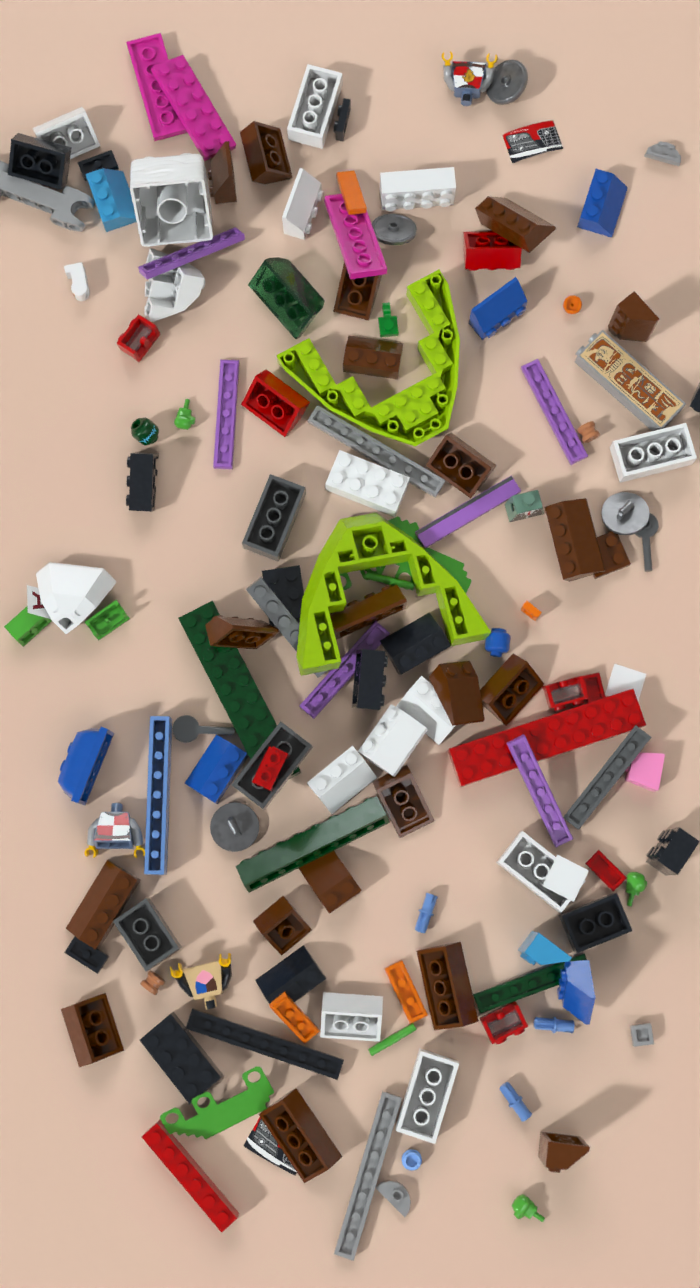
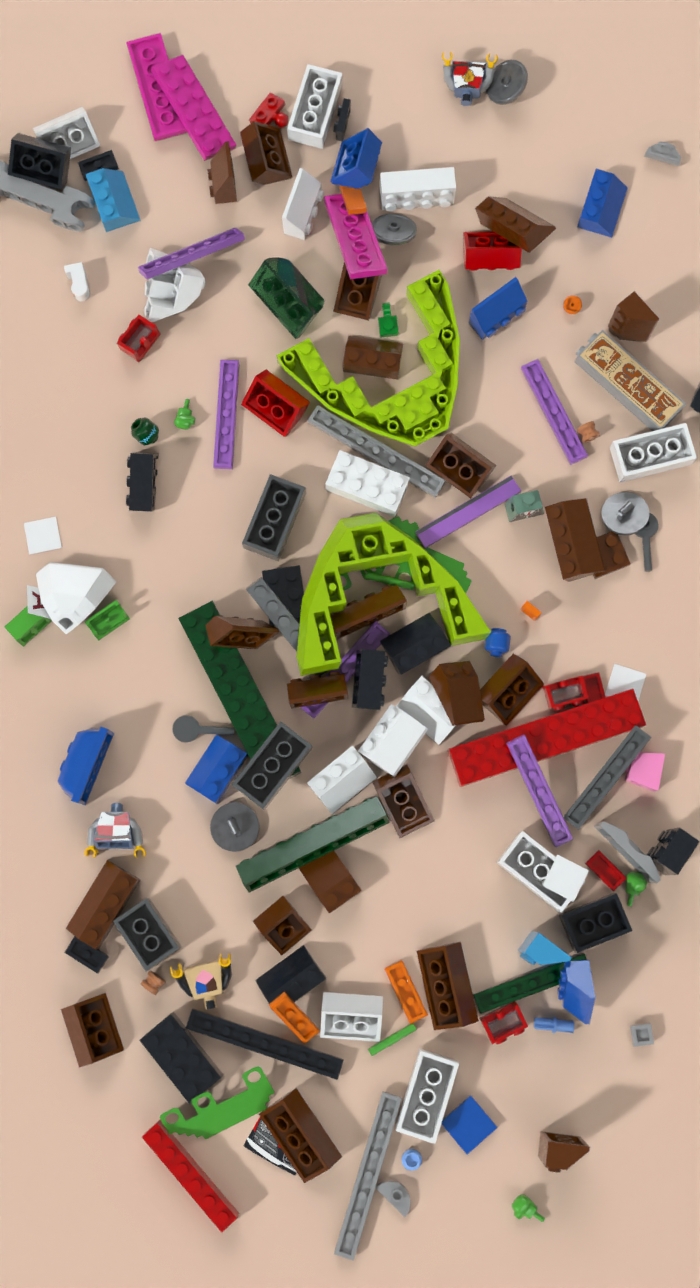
(42, 535): none -> white sticker
(158, 795): medium blue brick -> none
(171, 199): white brick -> none
(269, 111): none -> red plate
(270, 767): red window -> none
(317, 690): none -> reddish brown slope
(357, 160): none -> blue slope
(426, 913): medium blue axle -> none
(468, 1124): none -> blue tile
(515, 1101): medium blue axle -> none
(532, 140): sticker -> none
(630, 851): none -> light grey slope

